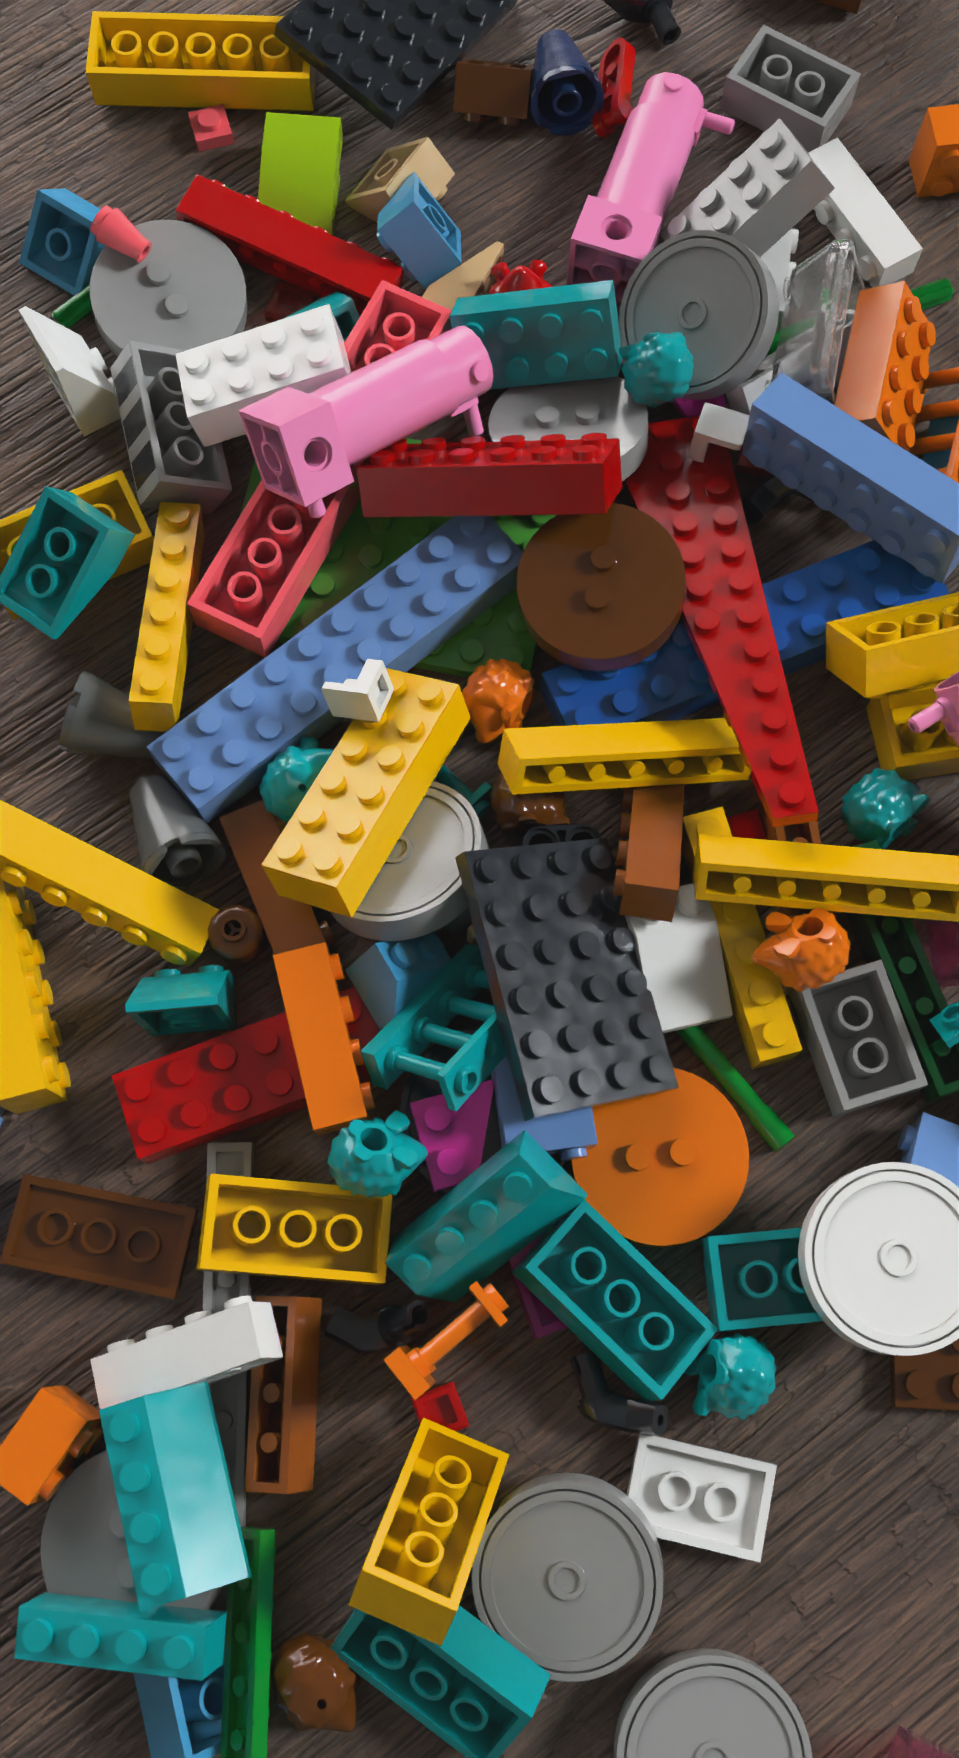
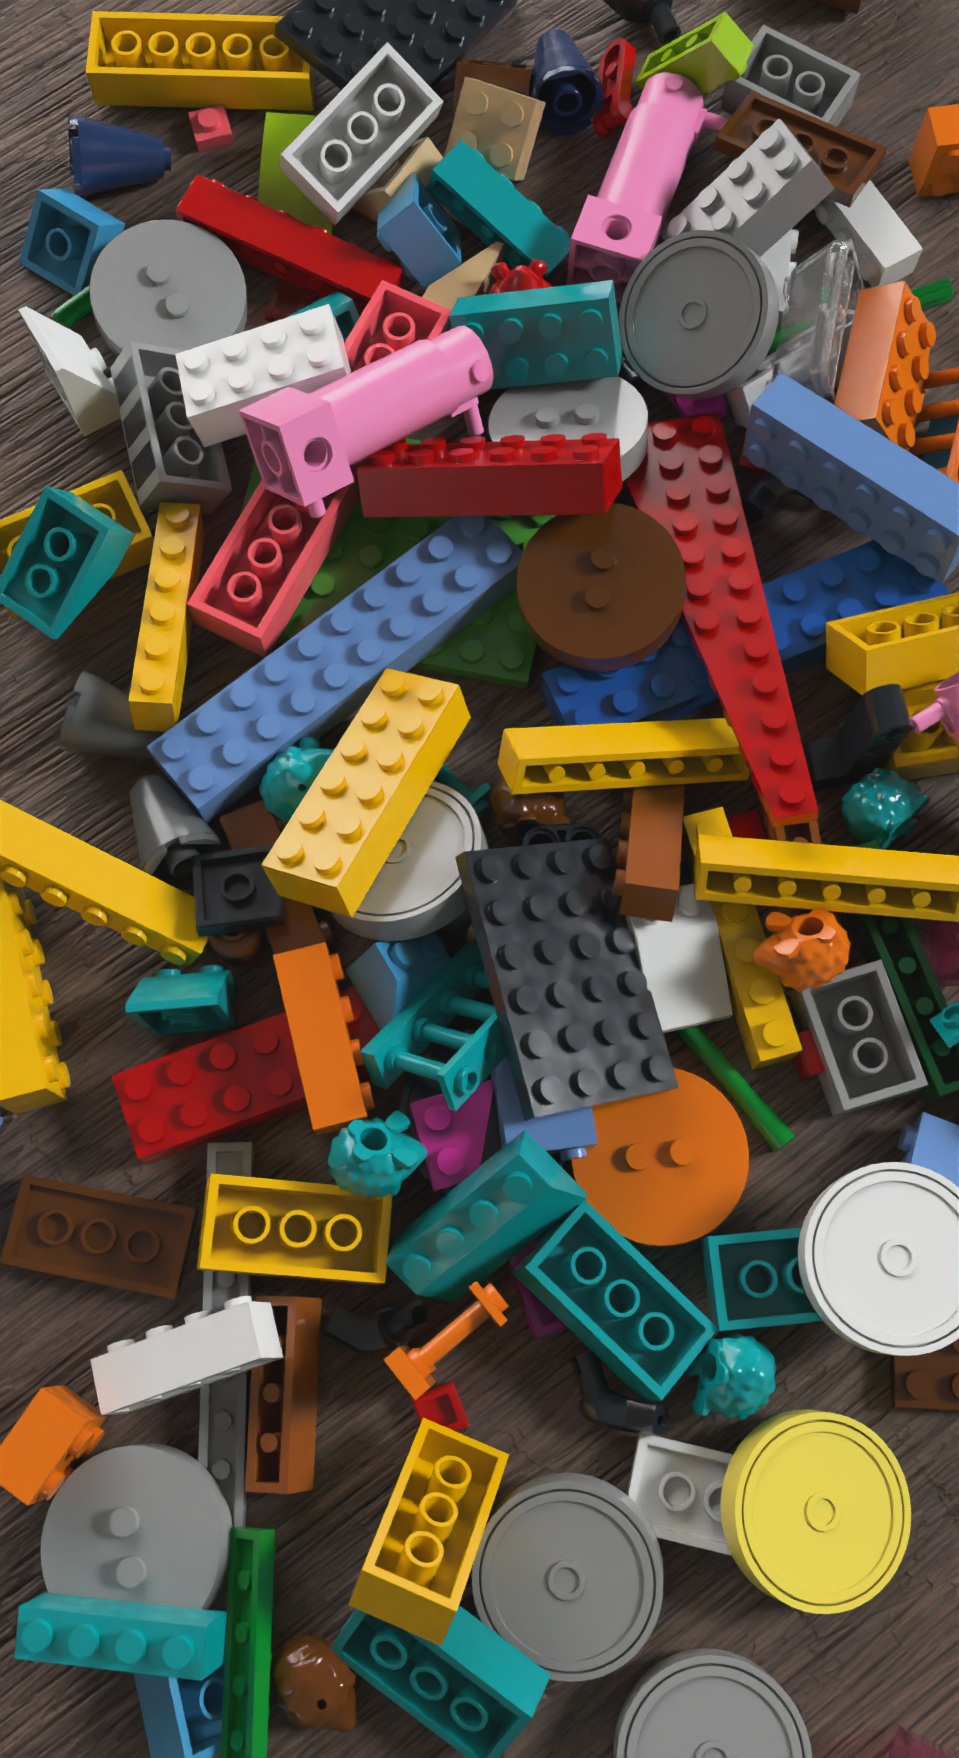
(113, 156): none -> dark blue cone
(118, 233): coral cone -> none
(174, 1495): teal slope -> none
(235, 892): none -> black tile
(360, 133): none -> white brick
(361, 697): white panel -> none
(497, 125): none -> tan brick
(497, 211): none -> teal brick
(498, 697): orange animal -> none
(657, 368): teal animal -> none
(704, 55): none -> lime brick
(718, 427): white panel -> none
(808, 1060): none -> red tile
(816, 1510): none -> light yellow brick
(841, 155): none -> reddish brown plate
(863, 742): none -> black beam

